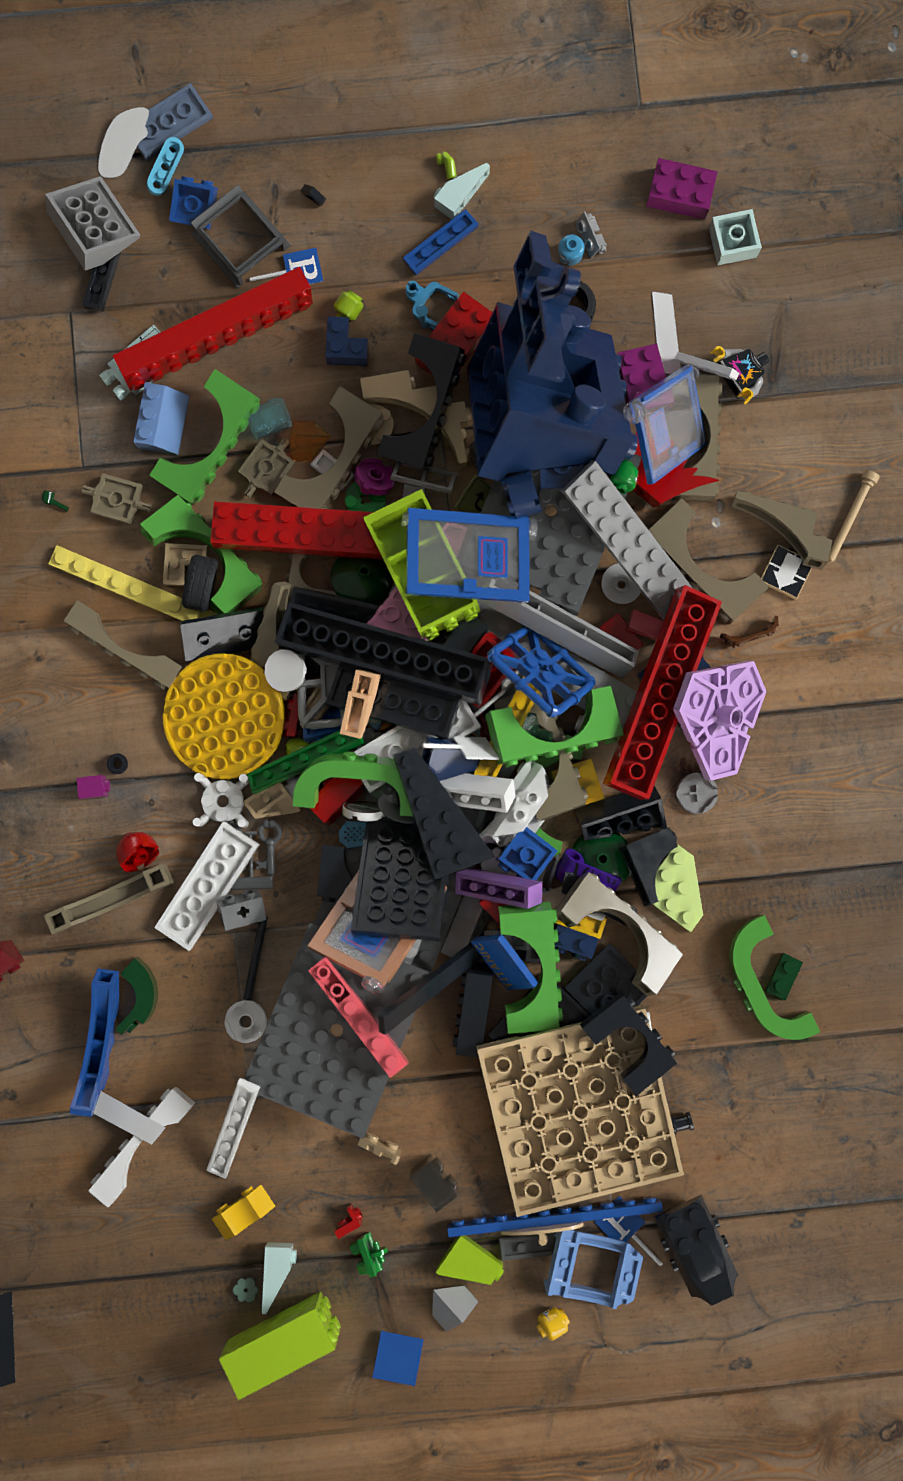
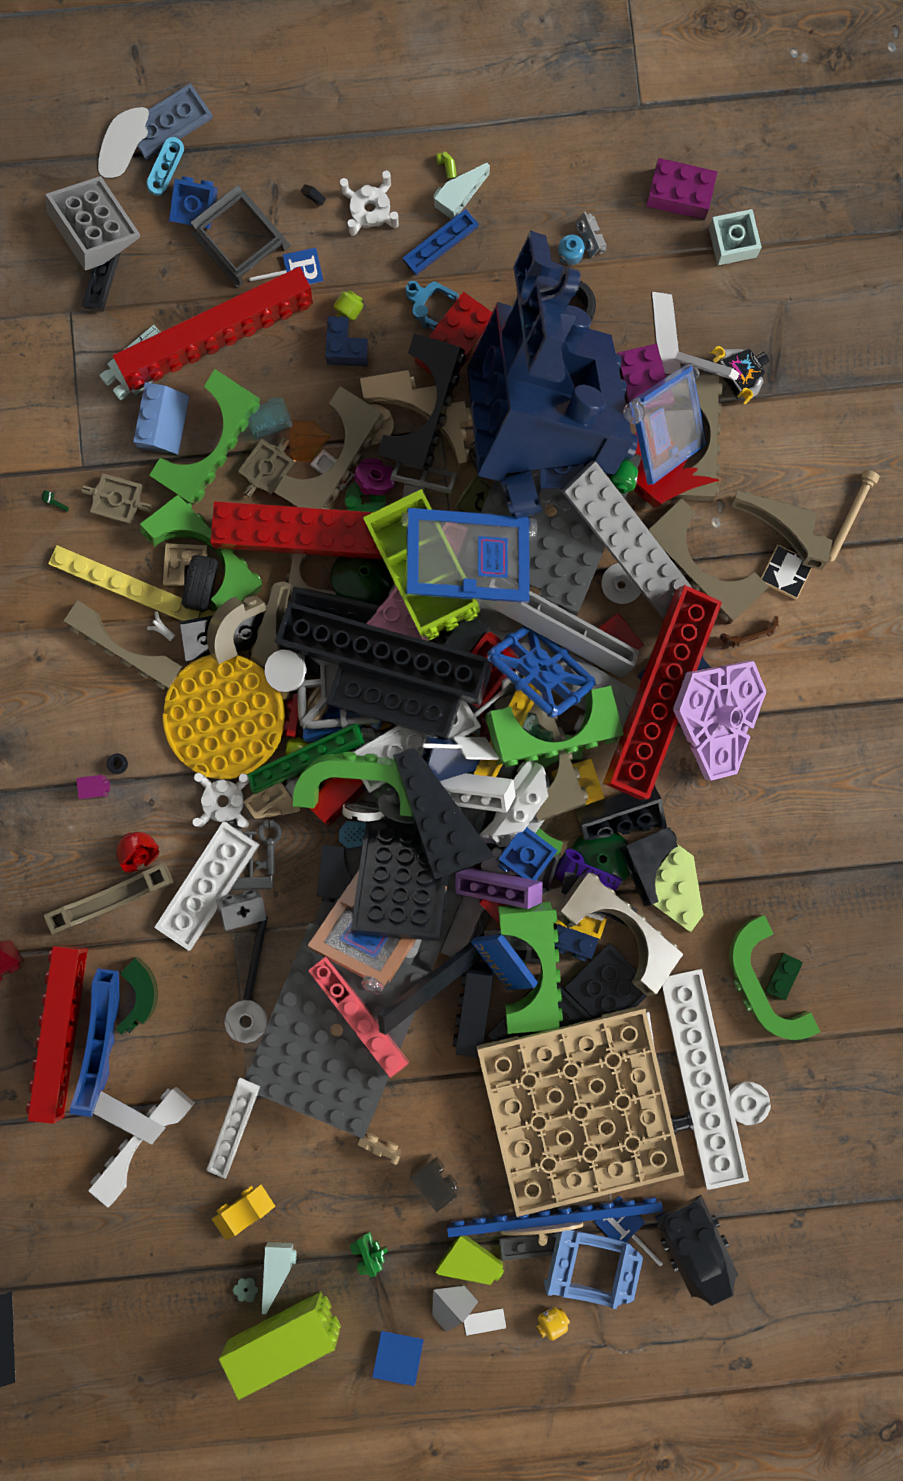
(57, 1034): none -> red brick
(161, 628): none -> white bar
(224, 623): none -> dark tan arch
(348, 1225): red bracket -> none
(360, 703): light nougat slope -> none
(365, 196): none -> white plate
(485, 1322): none -> white sticker
(644, 625): coral tile -> none
(655, 1058): black arch -> none
(696, 793): light grey tile -> none
(704, 1079): none -> white plate
(750, 1103): none -> white tile

